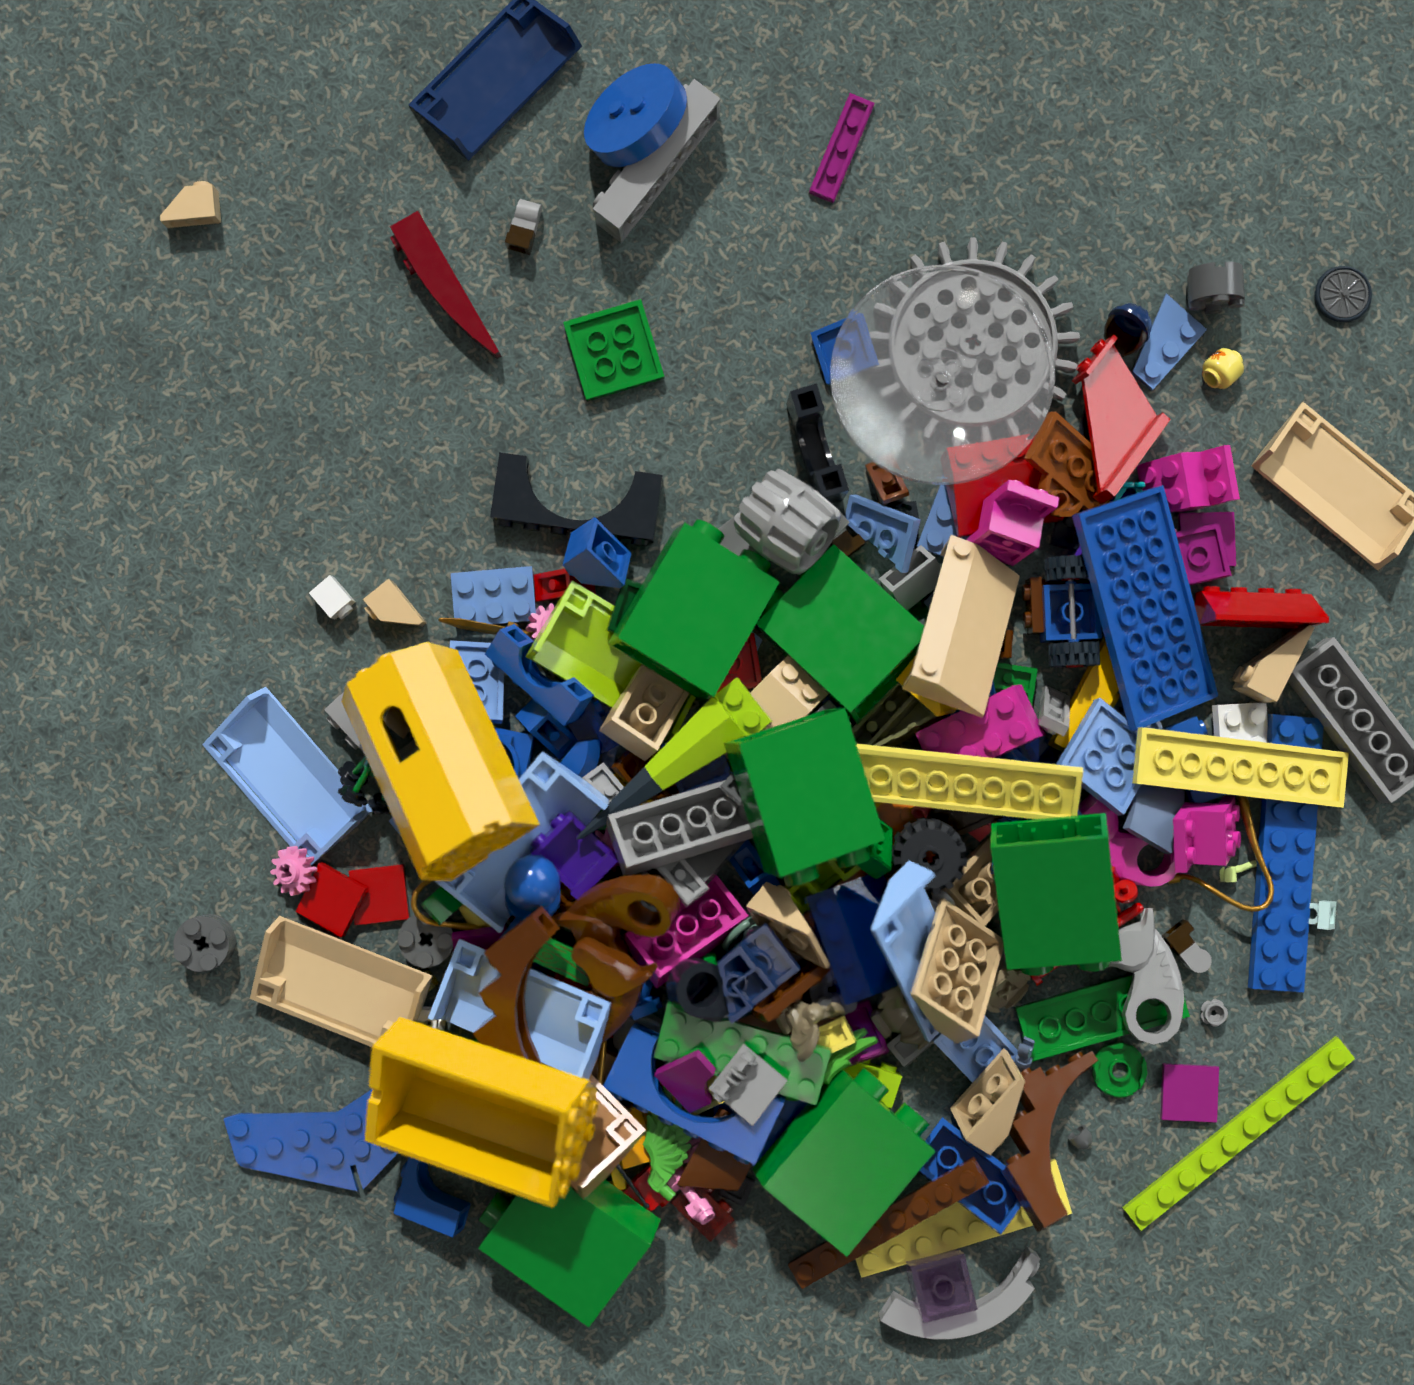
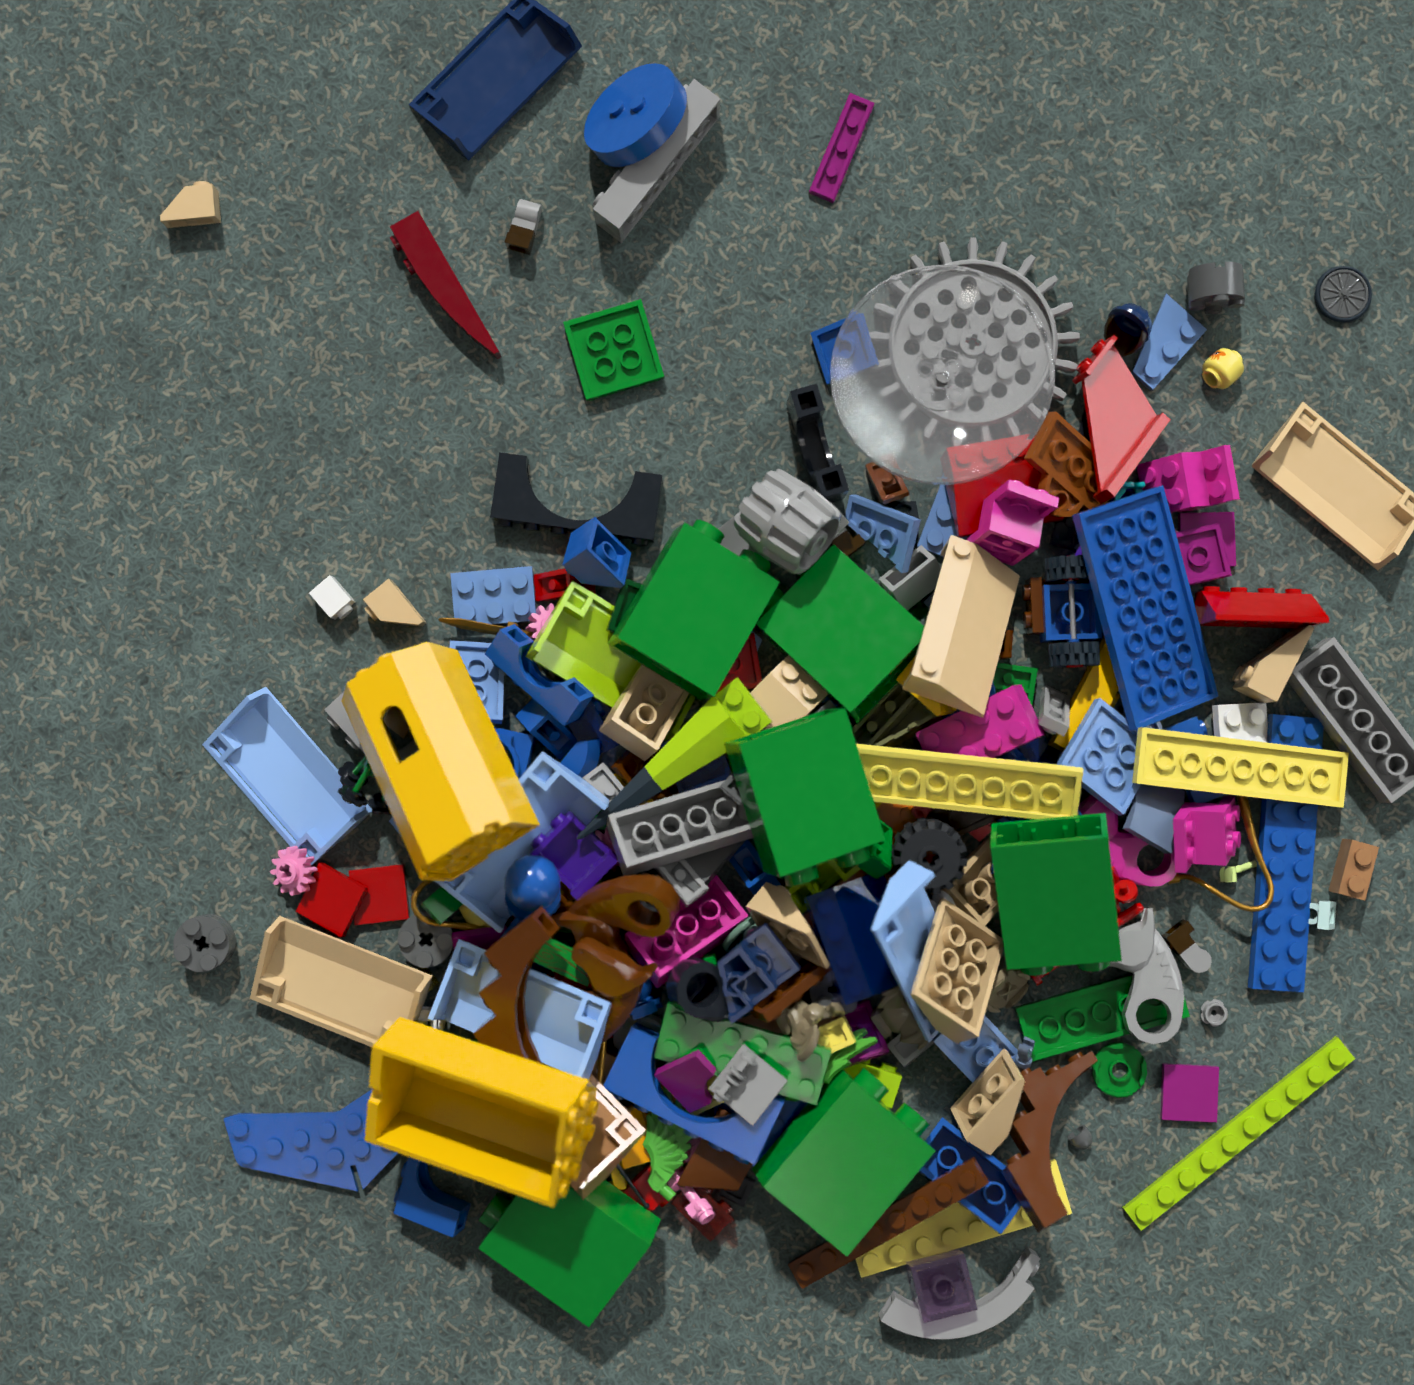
(1353, 869): none -> medium nougat brick

